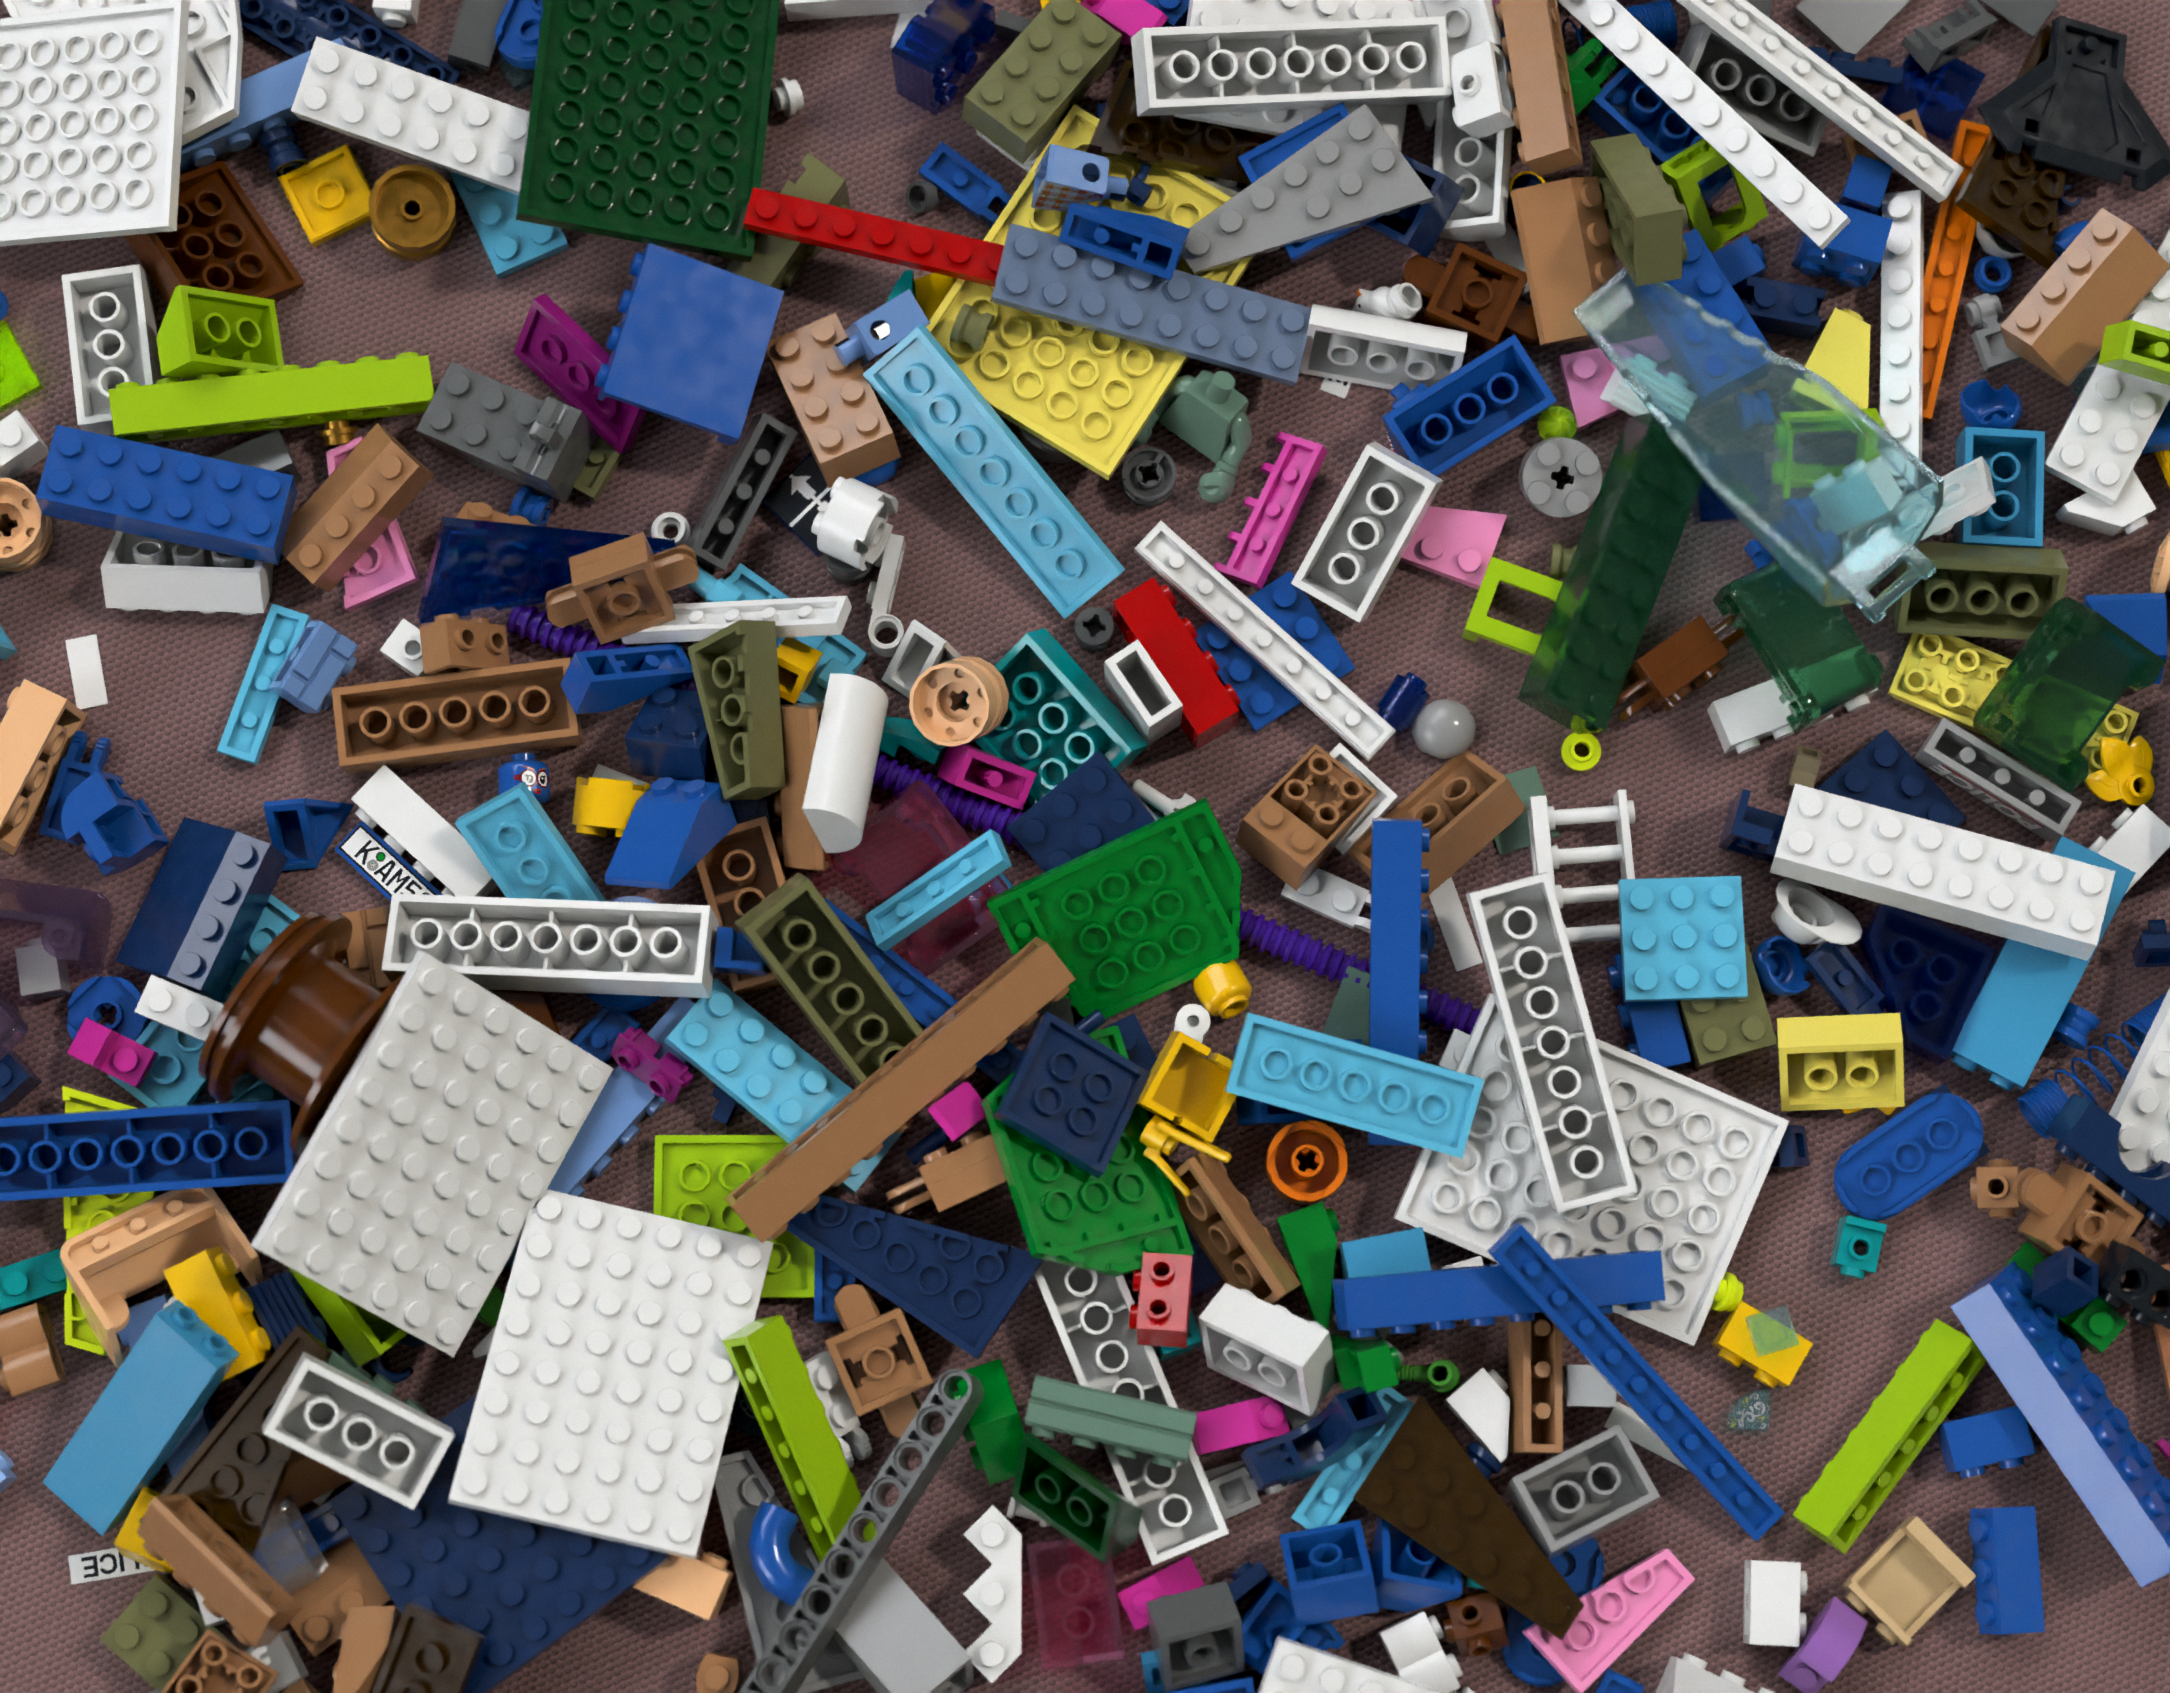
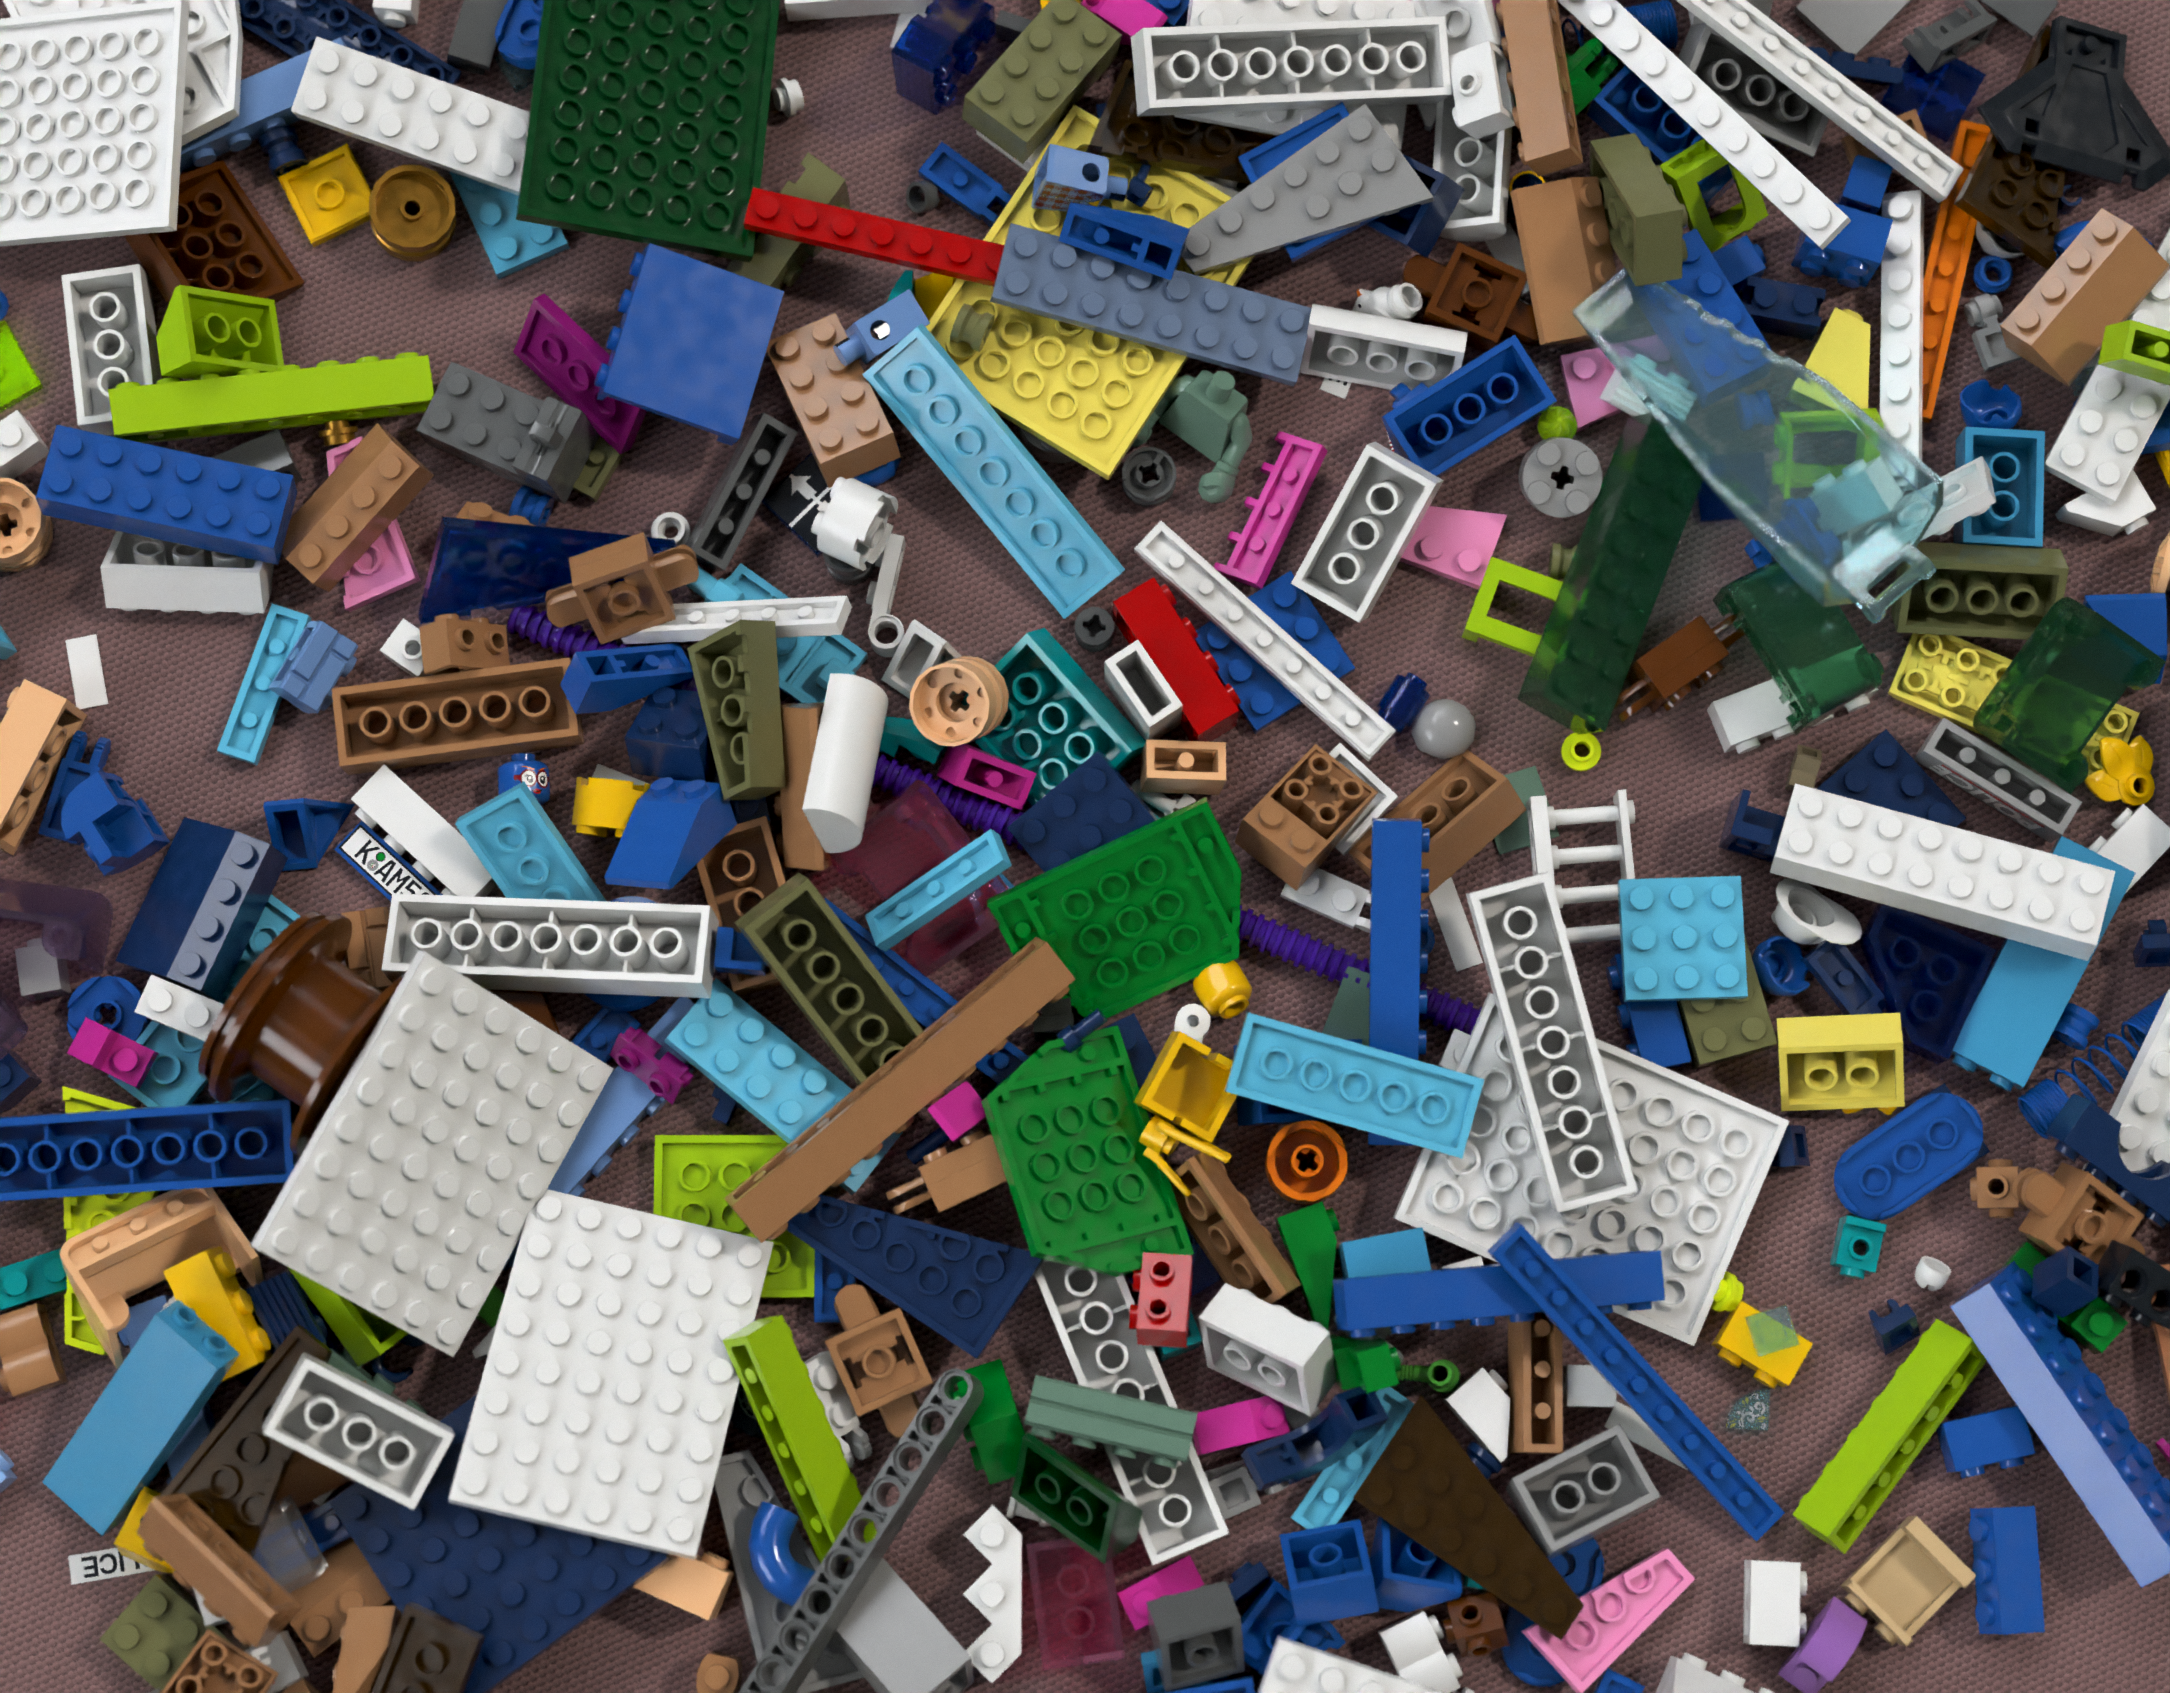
(795, 668): yellow brick -> none
(1072, 1094): dark blue plate -> none
(1183, 767): none -> light nougat brick
(1895, 1328): none -> dark blue tile
(1931, 1273): none -> white hinge

